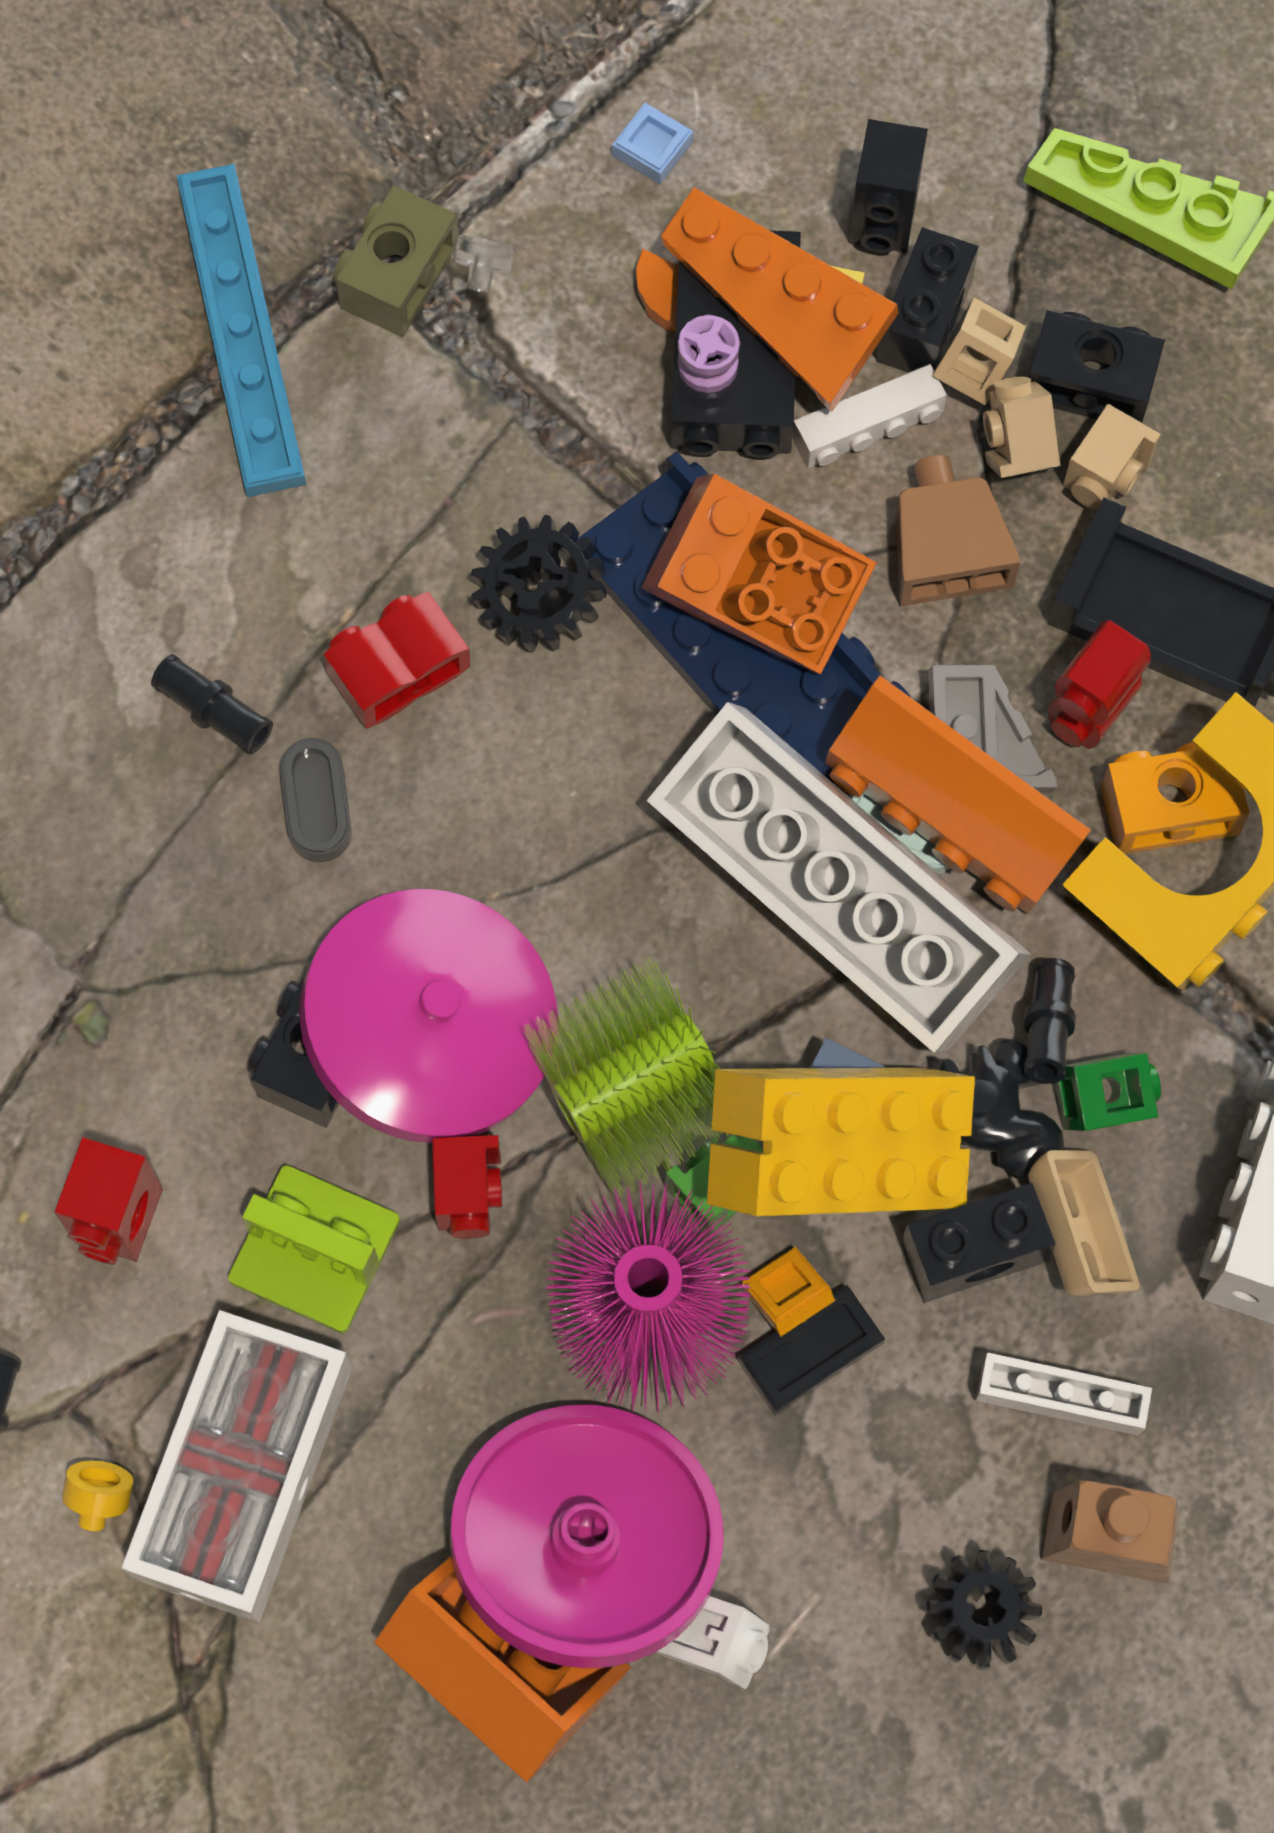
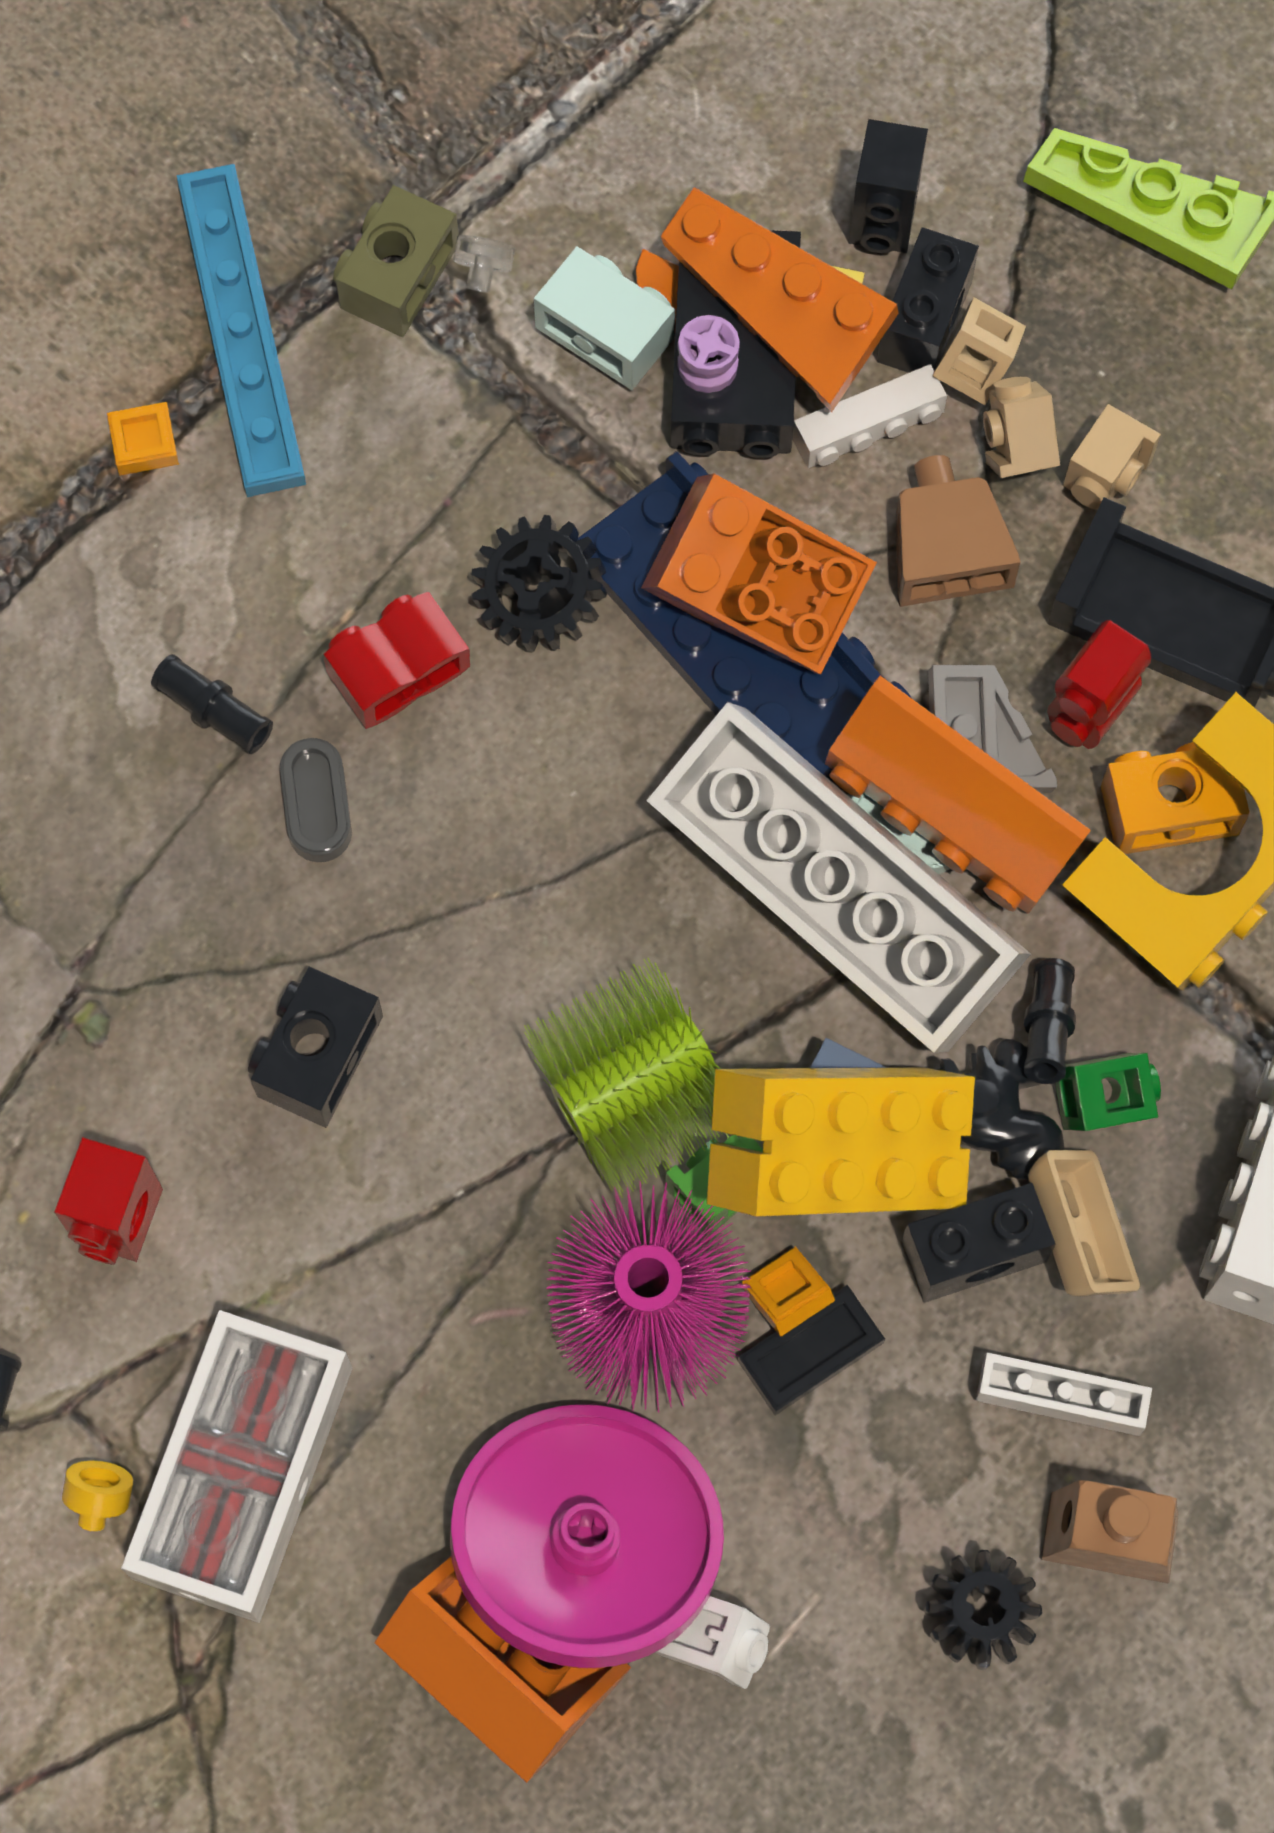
(142, 438): none -> light orange tile
(313, 1248): lime bracket -> none
(424, 1015): dark pink dish -> none
(465, 1184): red brick -> none
(605, 317): none -> light aqua brick
(652, 143): light blue tile -> none
(1126, 352): black brick -> none

